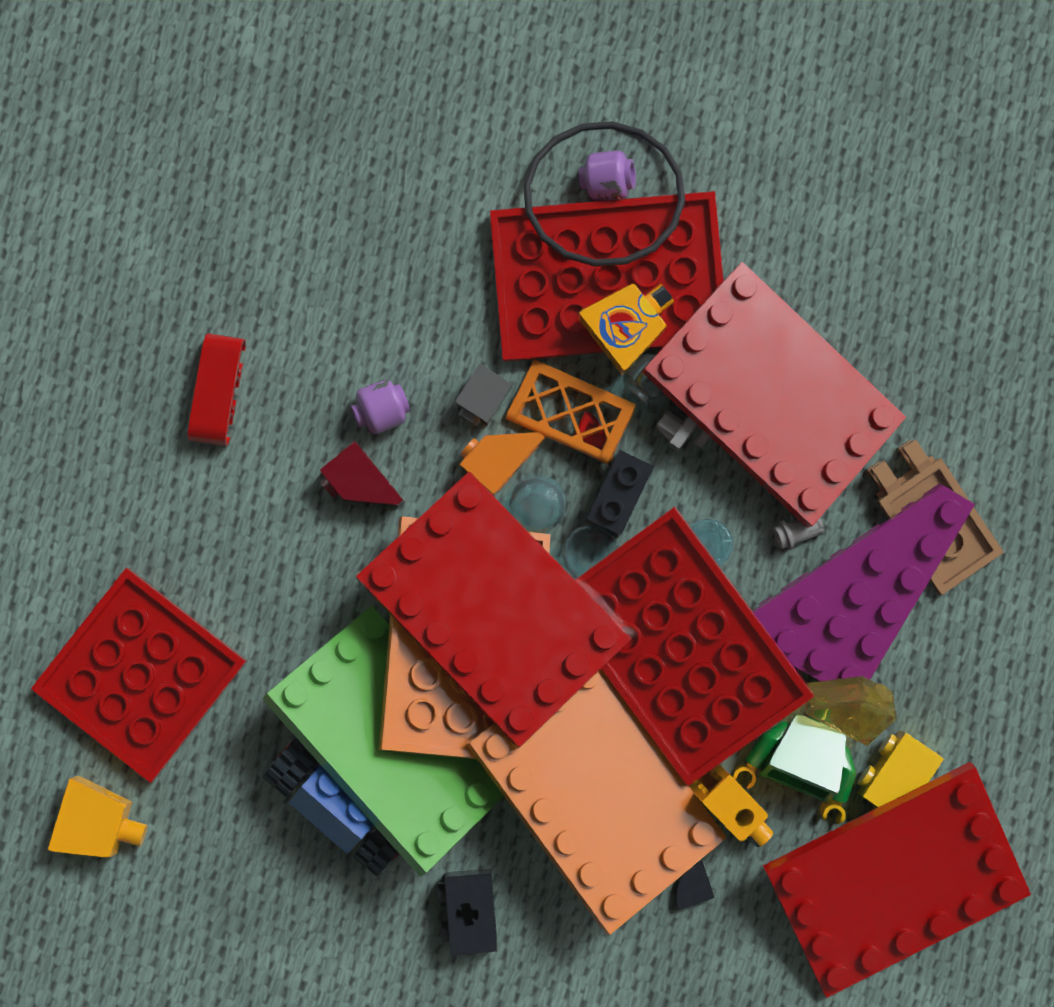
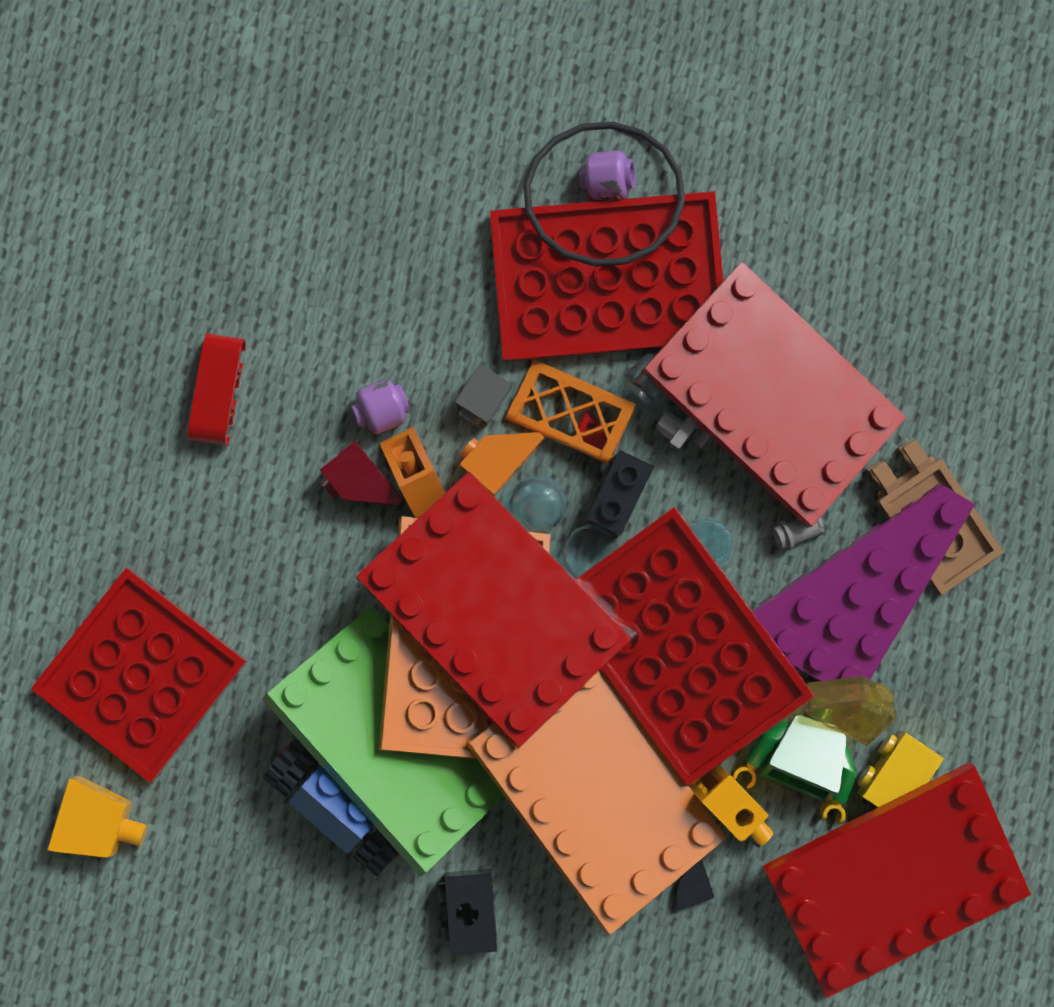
(413, 471): none -> orange slope
(626, 323): light orange torso -> none

